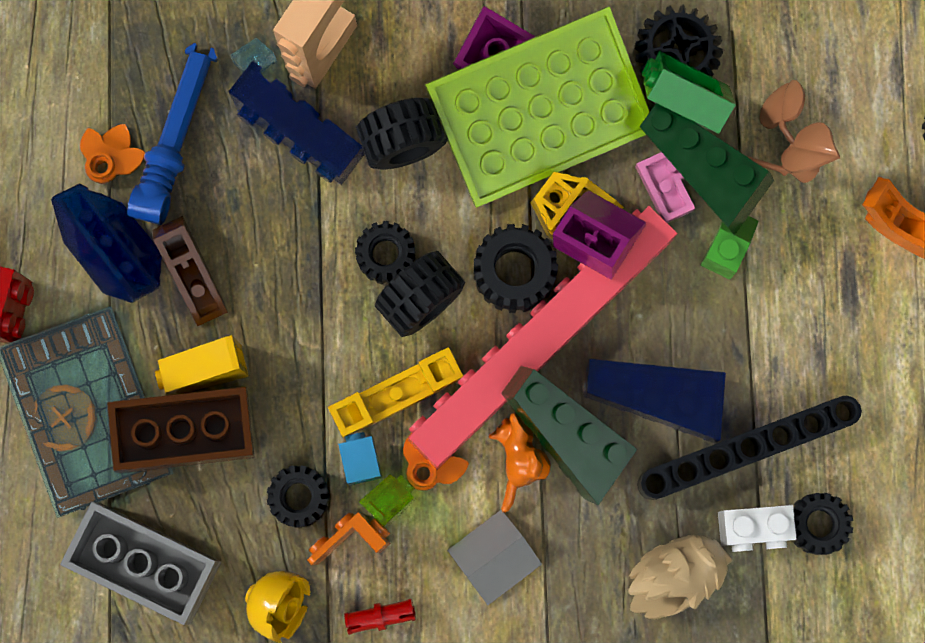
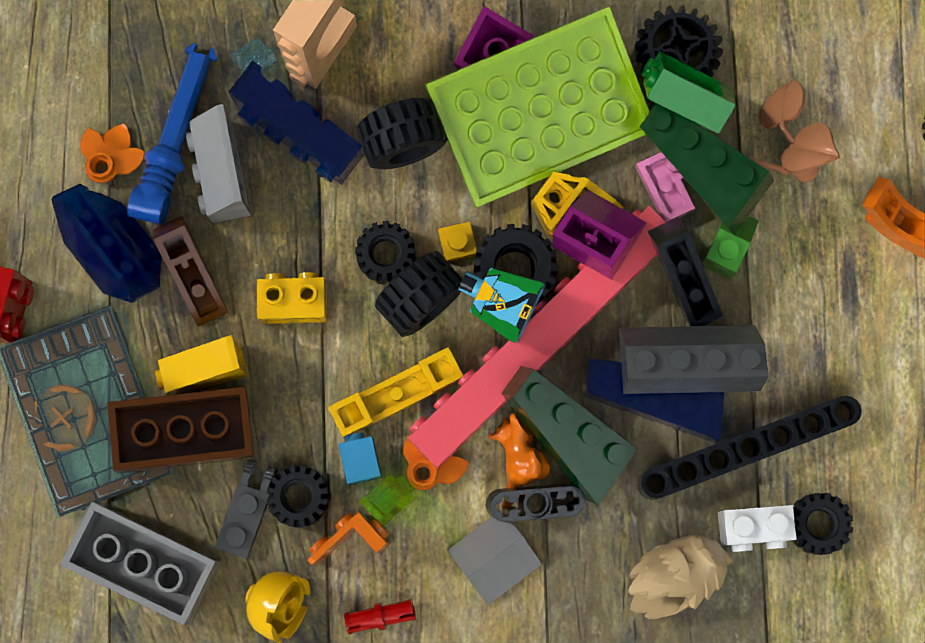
(218, 166): none -> light grey slope
(245, 513): none -> dark grey hinge
(291, 299): none -> yellow brick
(457, 242): none -> yellow plate
(503, 300): none -> torso
(511, 513): none -> black beam
(685, 273): none -> black brick
(692, 359): none -> dark grey slope

